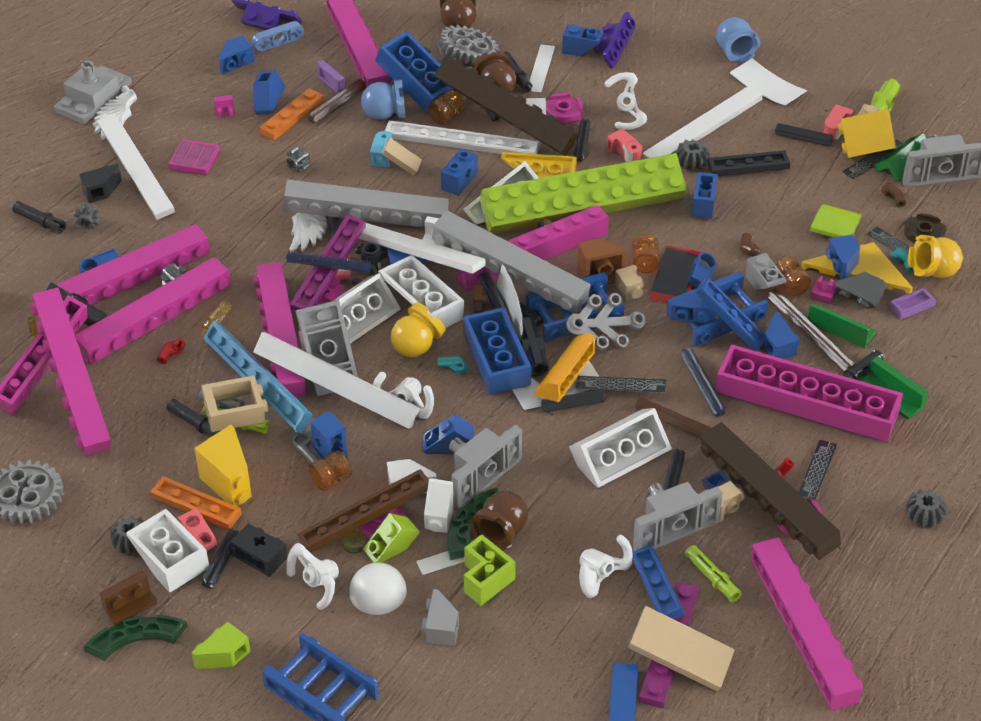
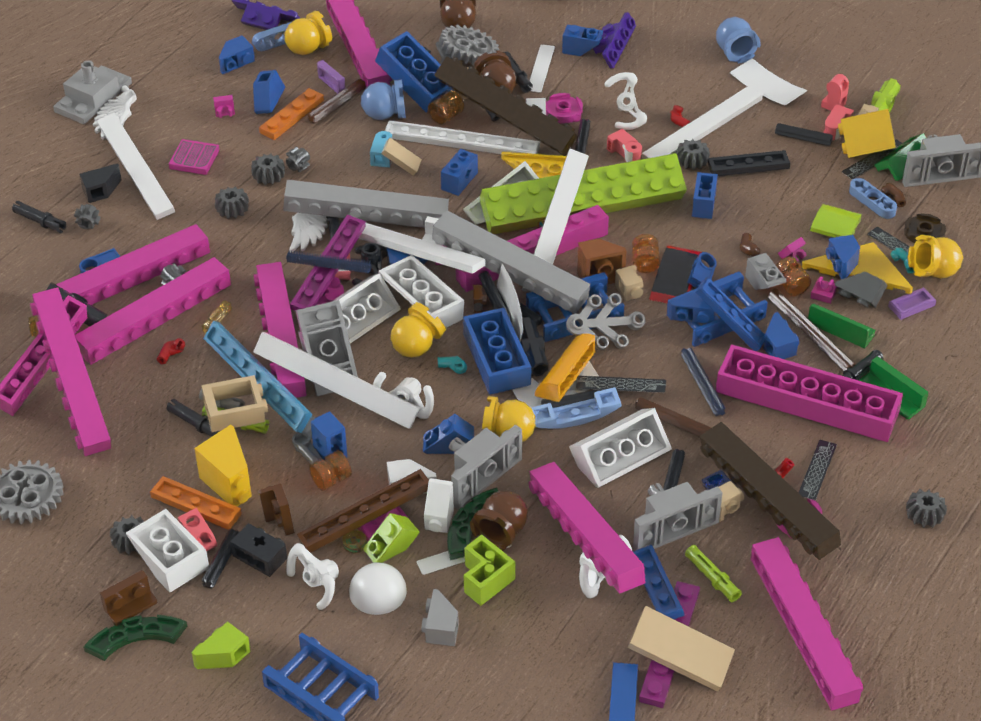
(231, 202): none -> dark grey gear
(268, 169): none -> dark grey gear
(276, 507): none -> reddish brown bracket
(307, 34): none -> yellow tile
(506, 415): none -> yellow tile
(560, 207): none -> white tile
(577, 413): none -> light blue slope
(587, 528): none -> dark pink brick
(676, 116): none -> red arm
(794, 249): none -> dark pink tile
(837, 92): none -> coral leg
(883, 206): none -> medium blue beam

